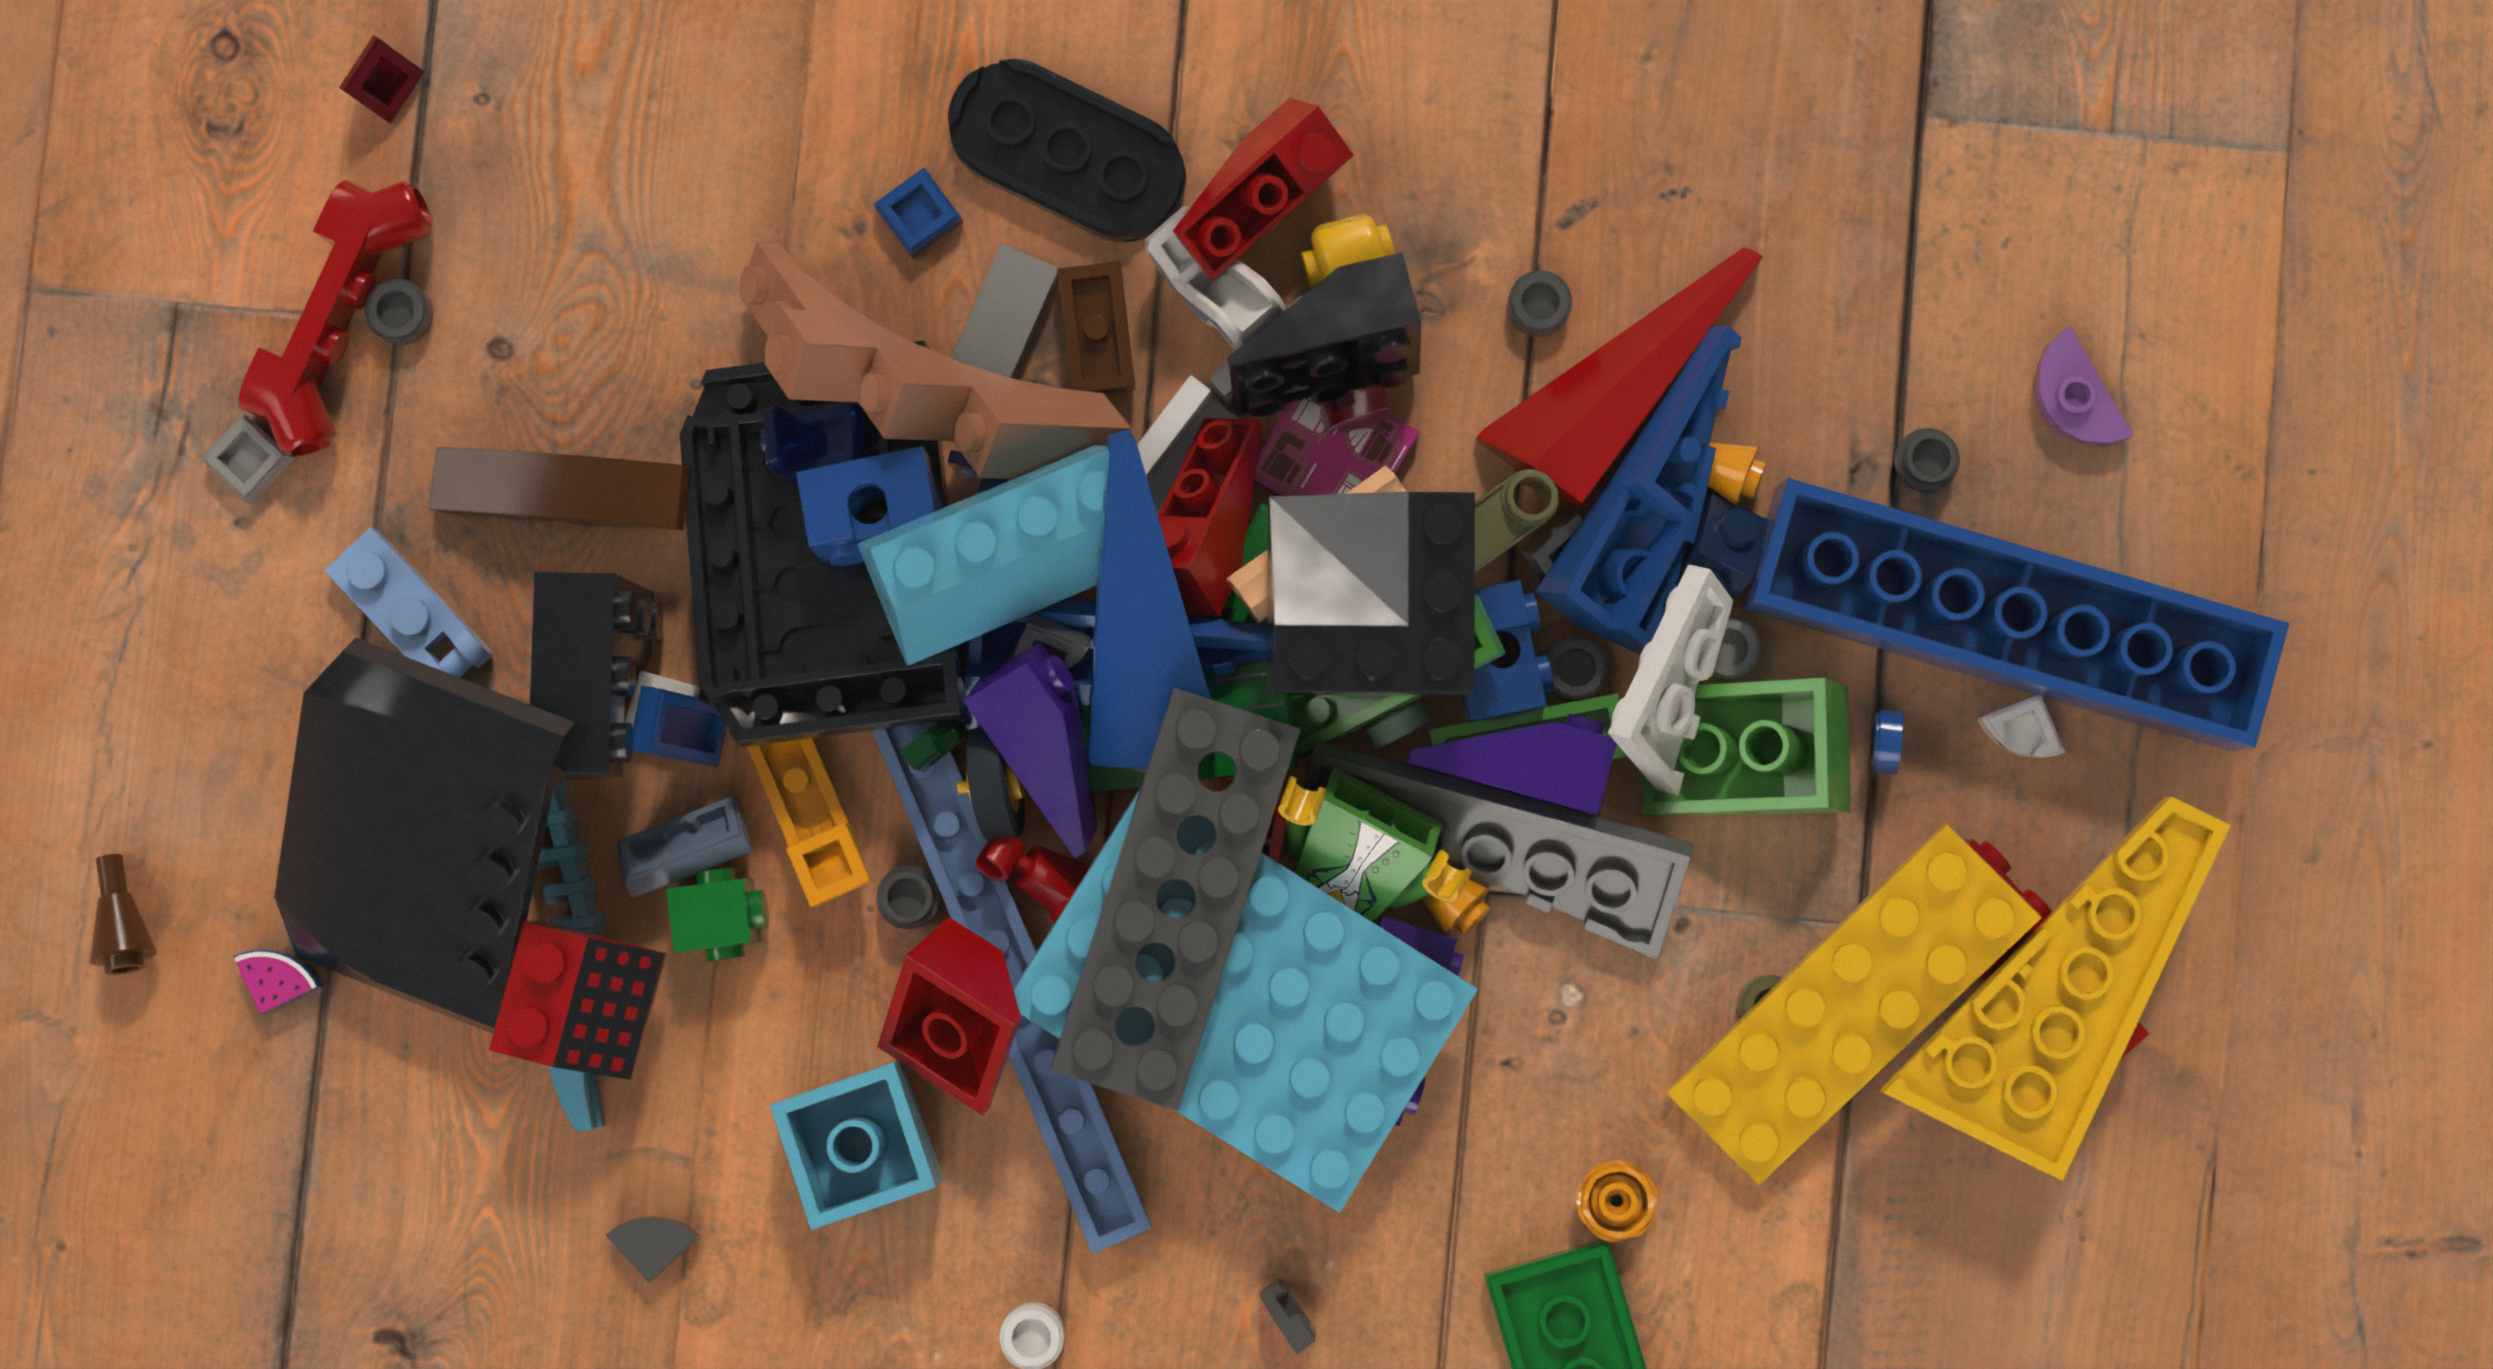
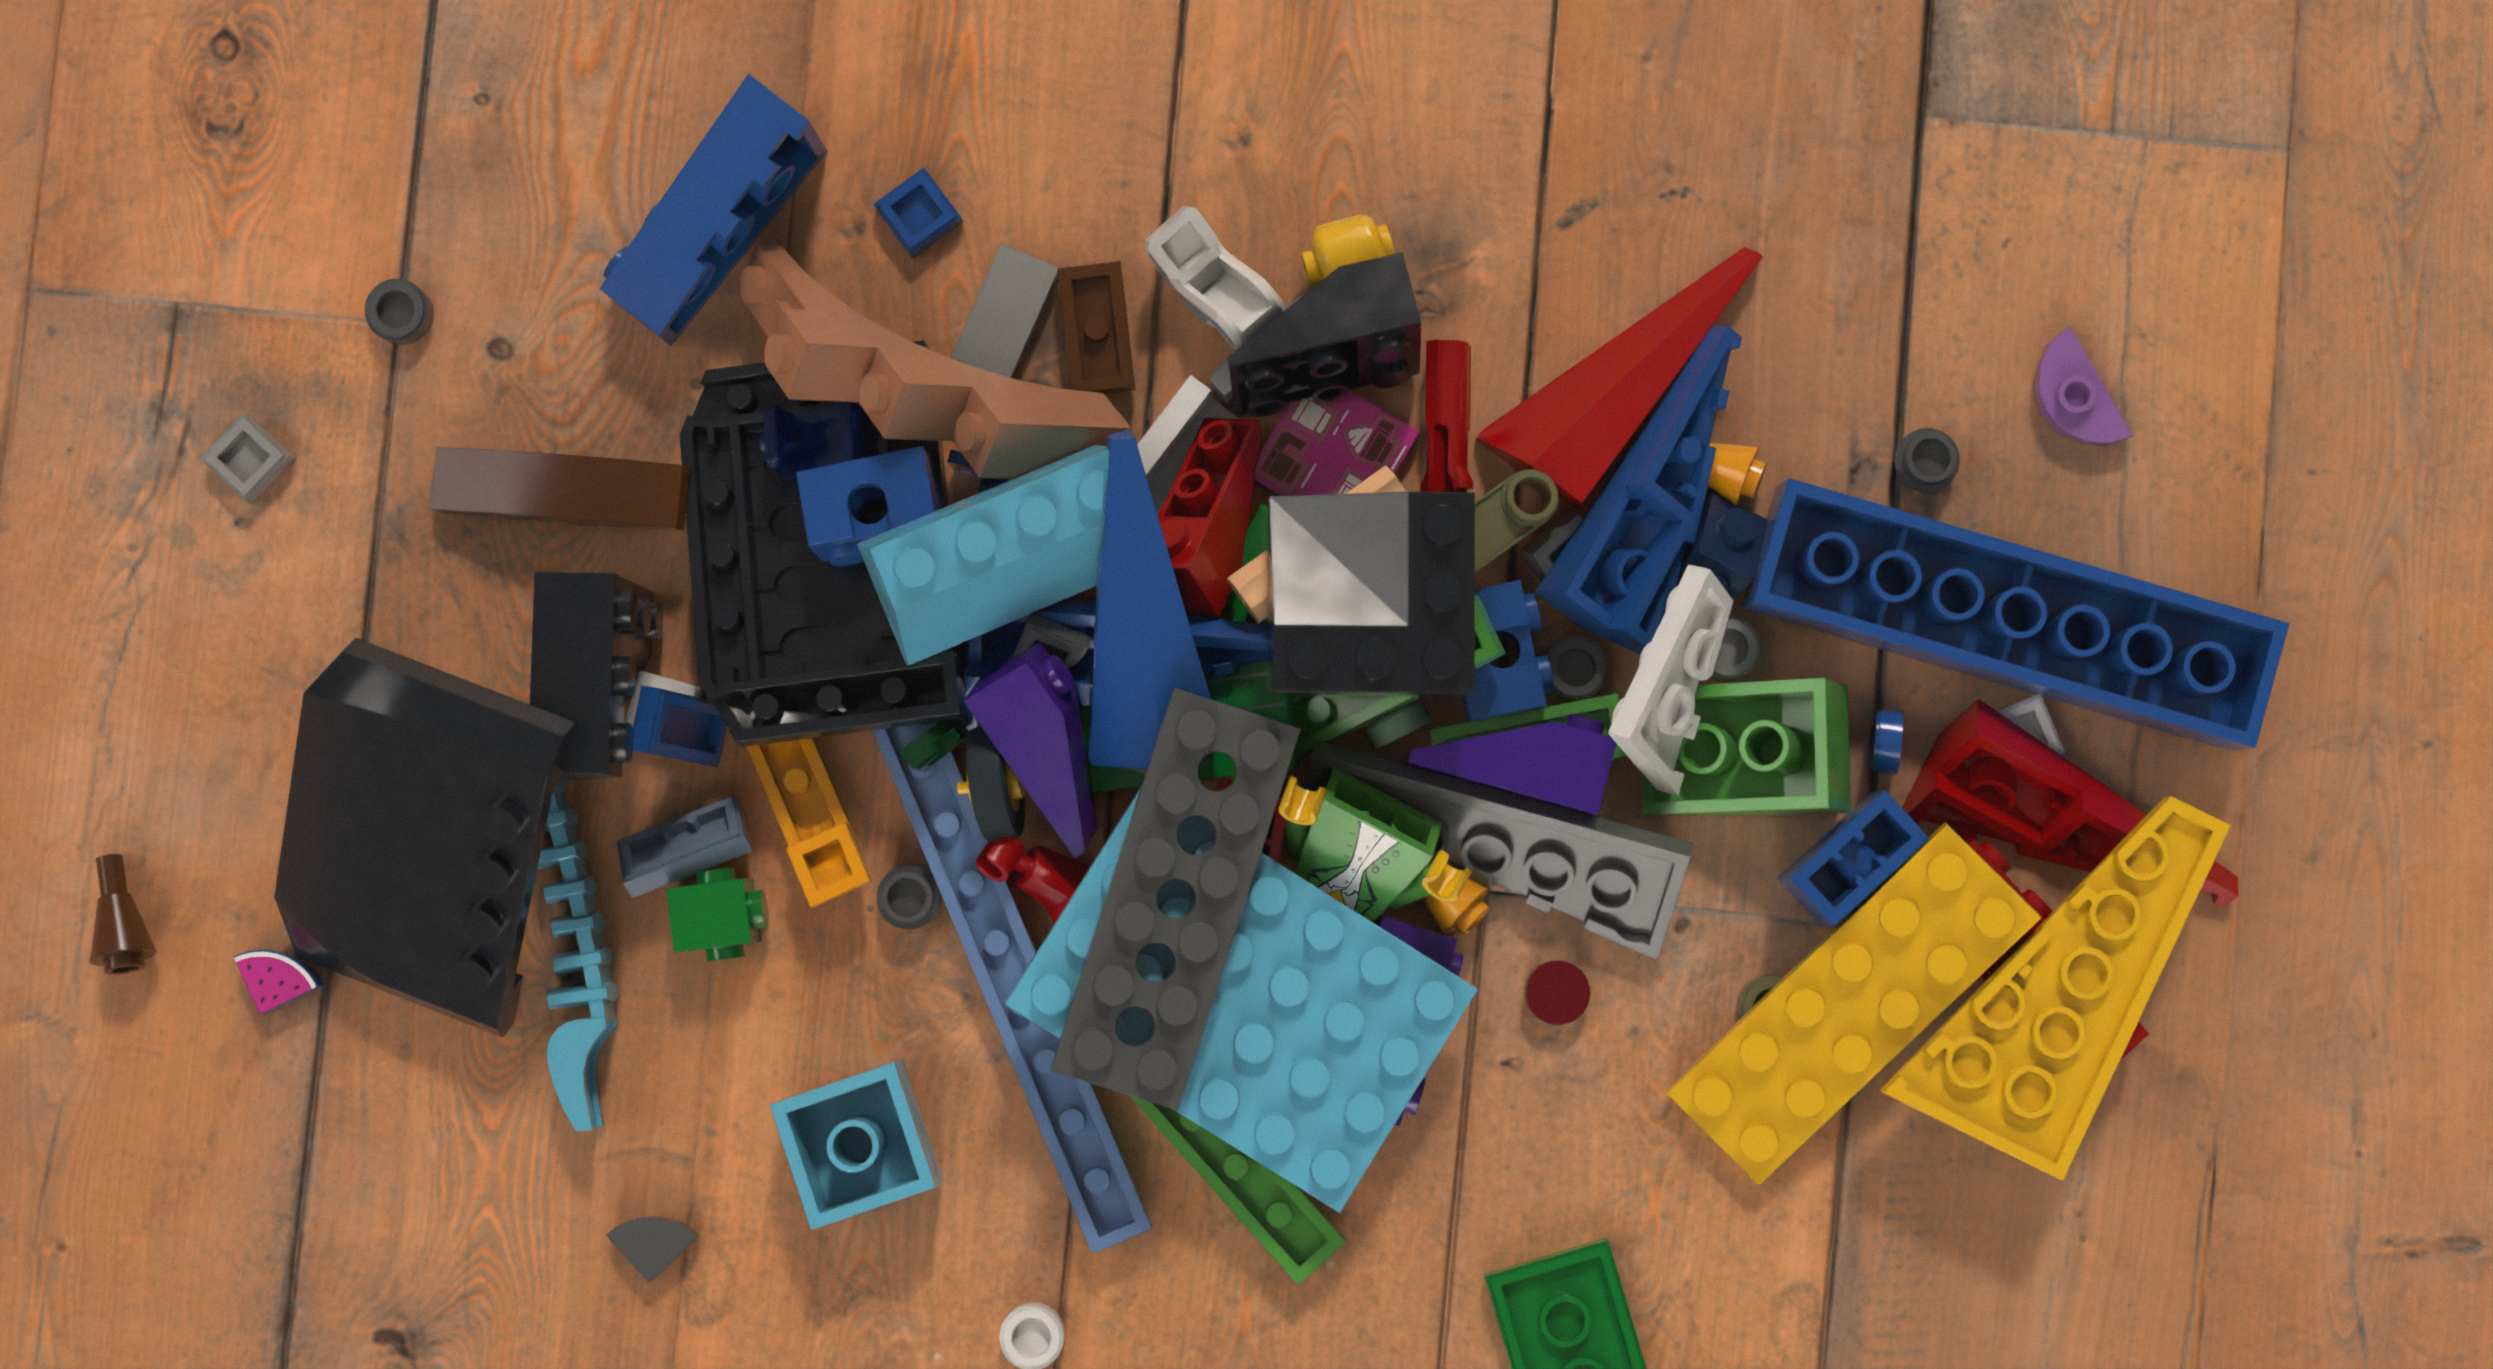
(288, 387): red plate -> none
(381, 79): dark red slope -> none
(405, 605): light blue plate -> none
(577, 1000): slope -> none
(714, 210): none -> blue wedge
(954, 1014): red slope -> none
(1067, 150): black tile -> none
(1261, 184): red slope -> none
(1261, 1199): none -> bright green plate
(1288, 1316): dark grey tile -> none
(1365, 406): dark red tile -> none
(1447, 416): none -> red piece
(1539, 303): dark grey tile -> none
(1557, 992): none -> dark red tile
(1637, 1204): light orange plate -> none
(1853, 858): none -> blue brick
(2012, 787): none -> red wedge

